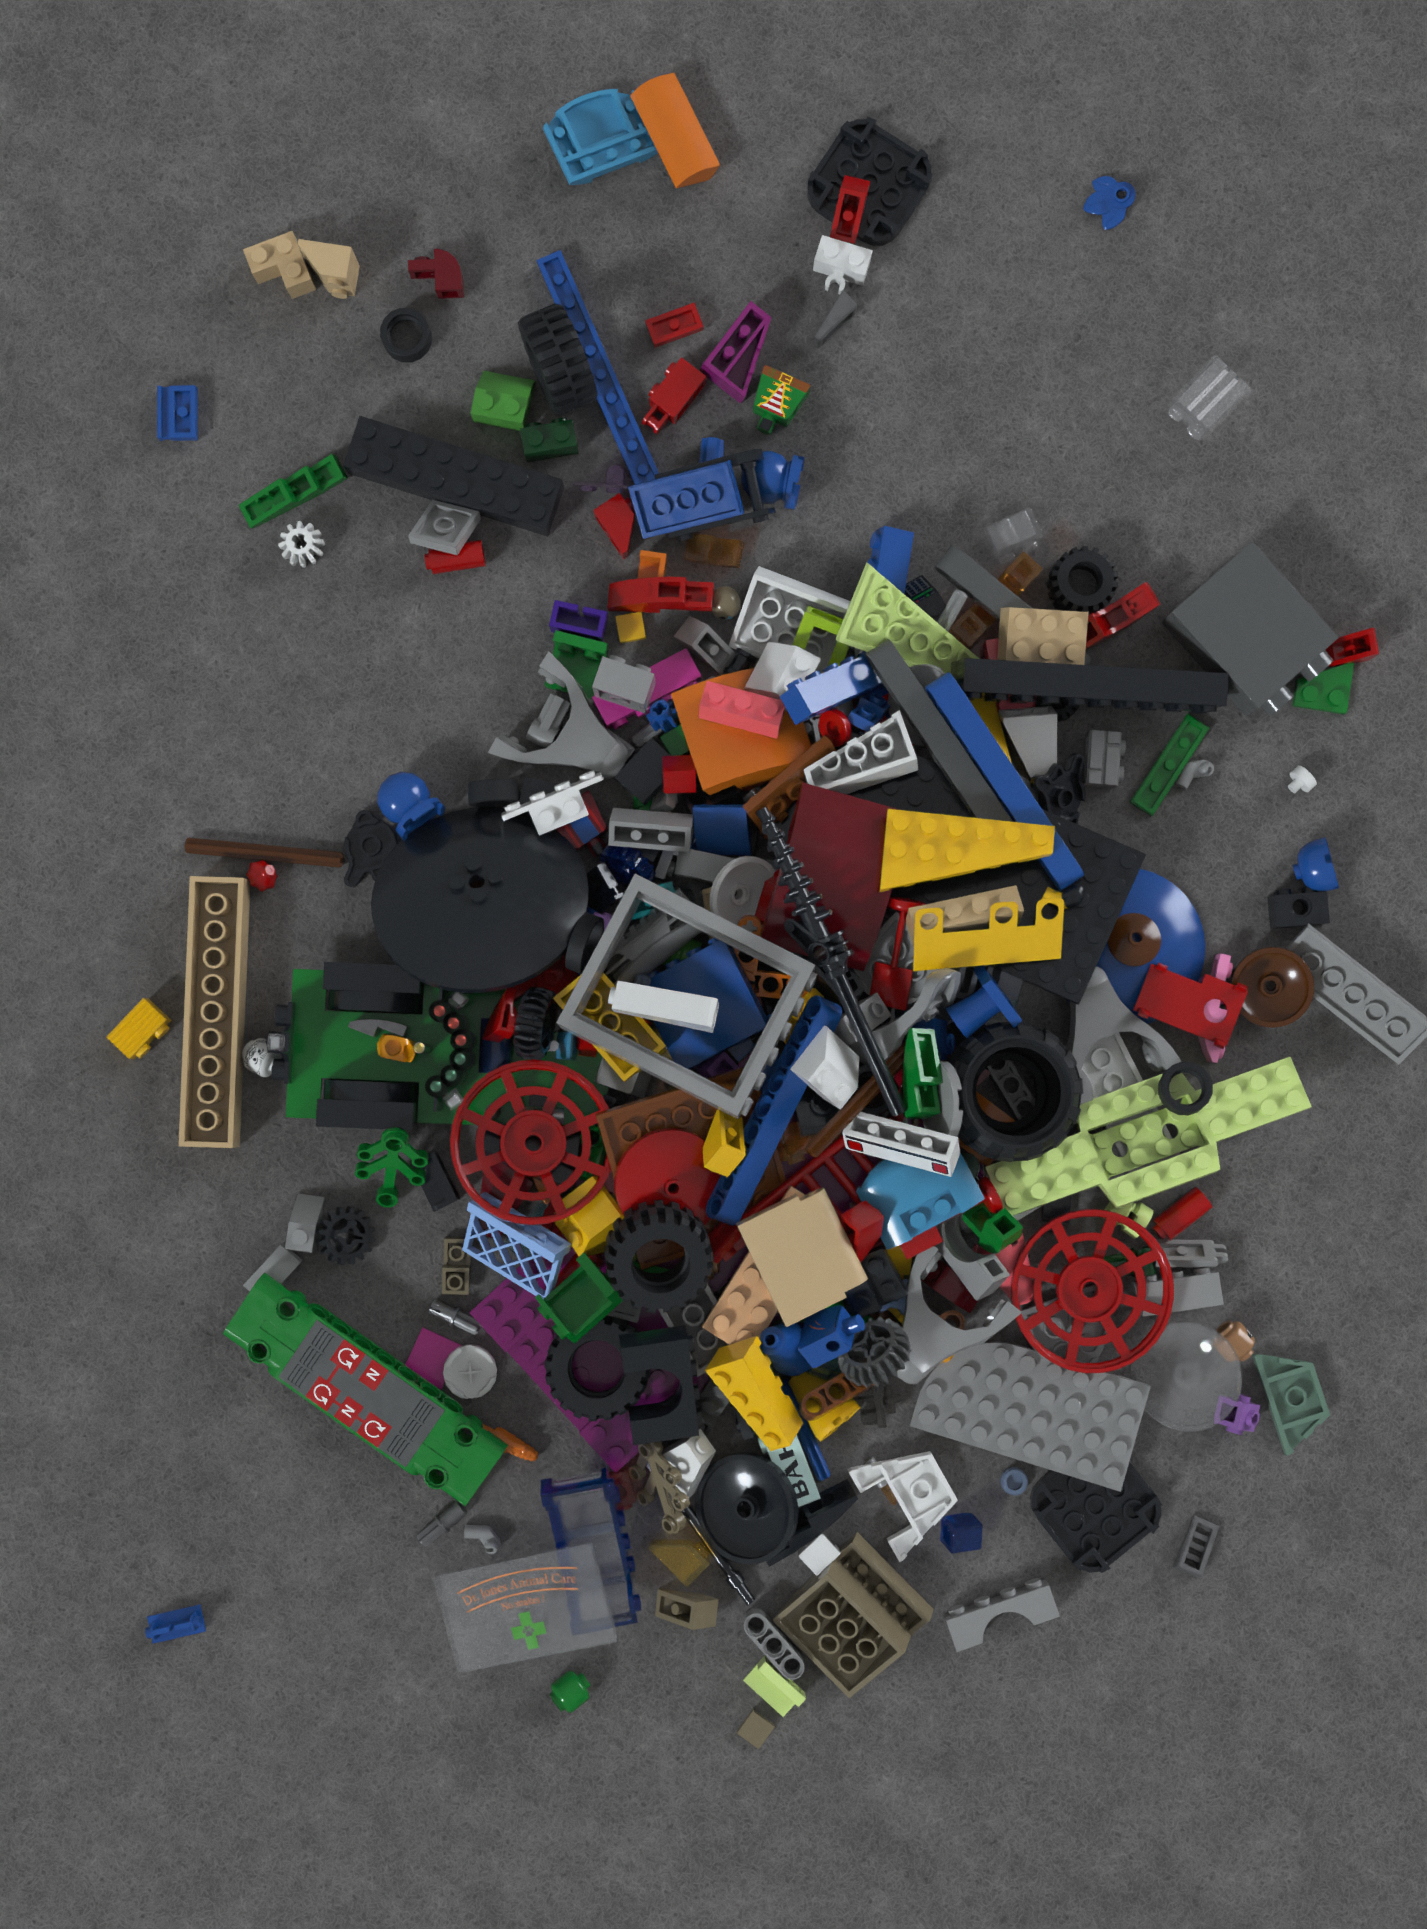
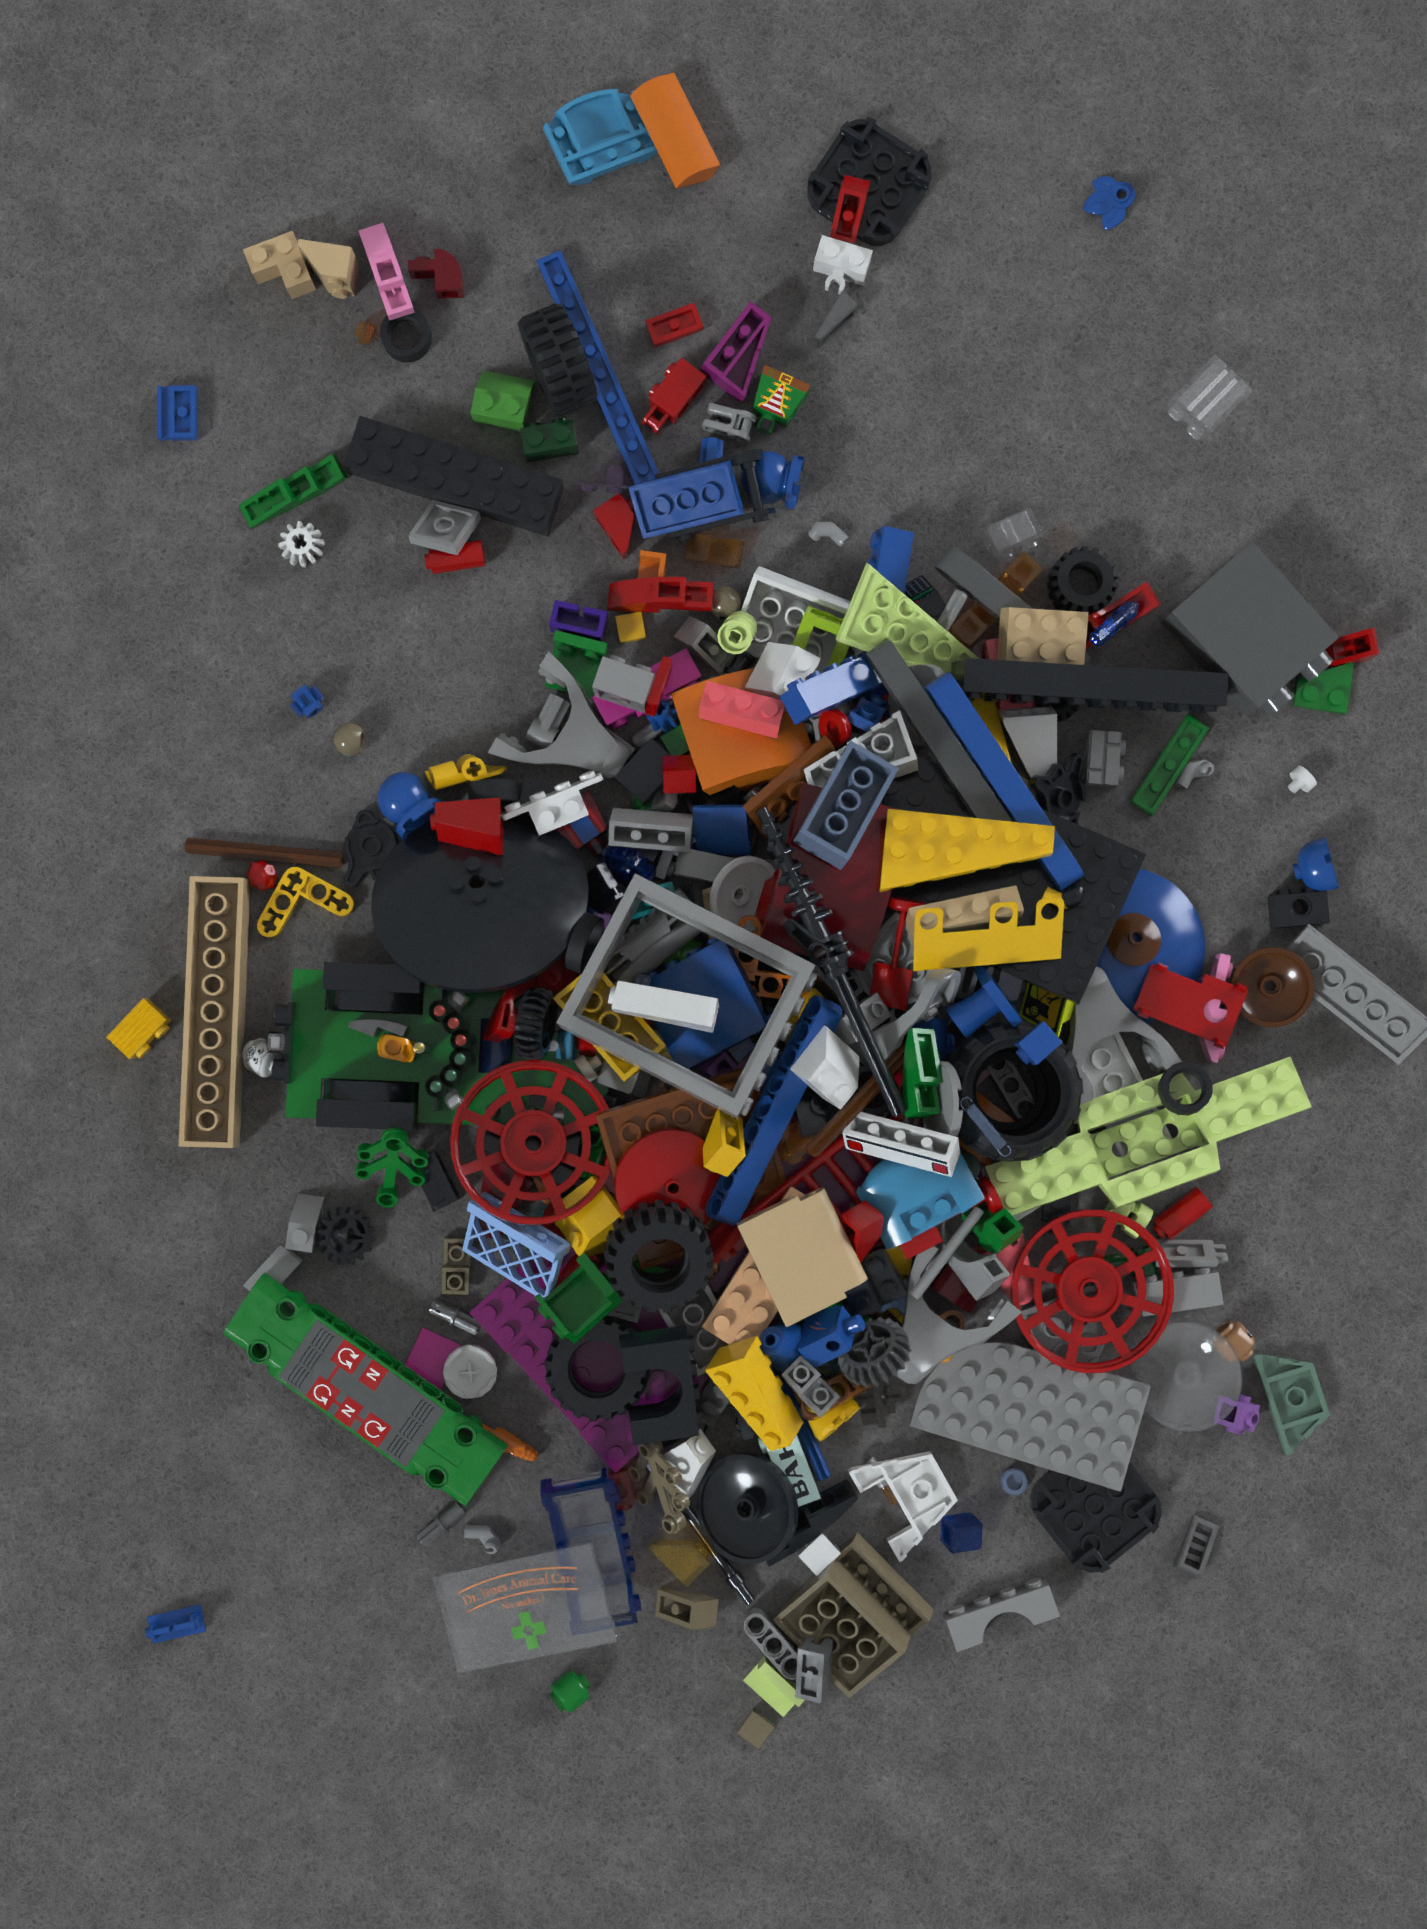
(304, 889): none -> yellow beam
(307, 701): none -> blue gear
(349, 739): none -> dark tan piece
(364, 331): none -> clear orange plate
(386, 271): none -> bright pink slope
(447, 774): none -> yellow panel
(470, 824): none -> red slope
(587, 1067): none -> white tile
(659, 686): none -> red tile
(737, 632): none -> yellowish green wheel
(740, 423): none -> light grey piece
(810, 1386): none -> light grey slope
(814, 1670): none -> dark grey hinge
(827, 529): none -> light grey arm
(845, 805): none -> sand blue brick
(946, 1253): none -> light grey bar
(985, 1126): none -> sand blue piece
(1037, 1044): none -> blue brick
(1047, 1007): none -> piece
(1114, 623): none -> clear blue piece

